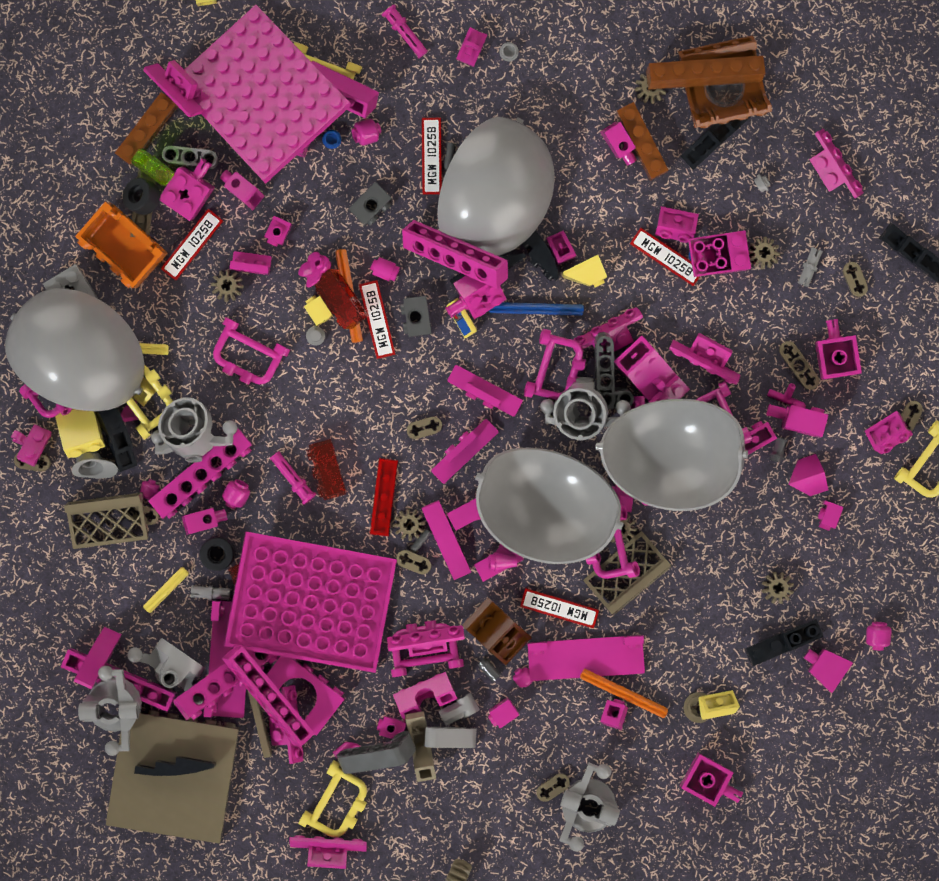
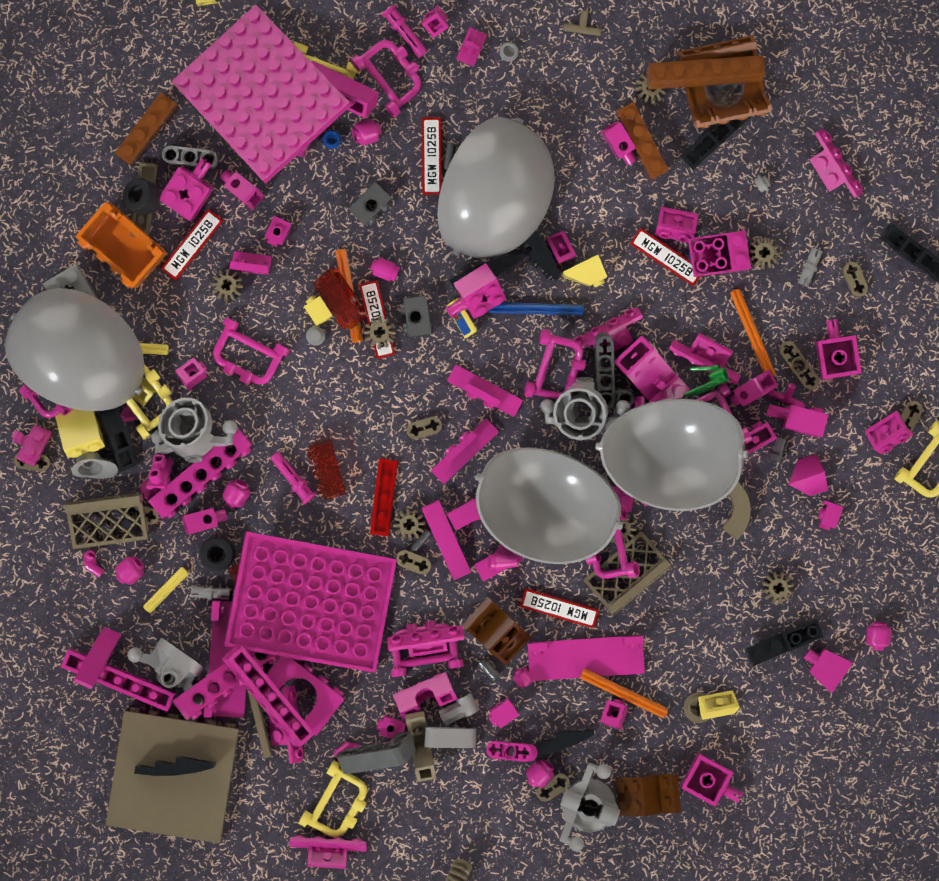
(90, 563): none -> dark pink arm
(114, 691): light grey piece -> none
(129, 570): none -> dark pink head
(152, 167): clear neon green brick -> none
(160, 472): none -> dark pink hips
(176, 85): dark pink bracket -> none
(185, 371): none -> dark pink brick
(314, 268): dark pink plate -> none
(384, 337): none -> dark tan gear
(410, 69): none -> dark pink bar
(435, 21): none -> dark pink brick
(455, 254): dark pink brick -> none
(518, 747): none -> dark pink beam
(540, 773): none -> dark pink head
(563, 740): none -> black slope
(582, 27): none -> dark tan piece
(648, 794): none -> reddish brown bracket
(717, 377): none -> green plant
(740, 512): none -> dark tan arch
(751, 330): none -> orange axle
(753, 389): none -> dark pink torso

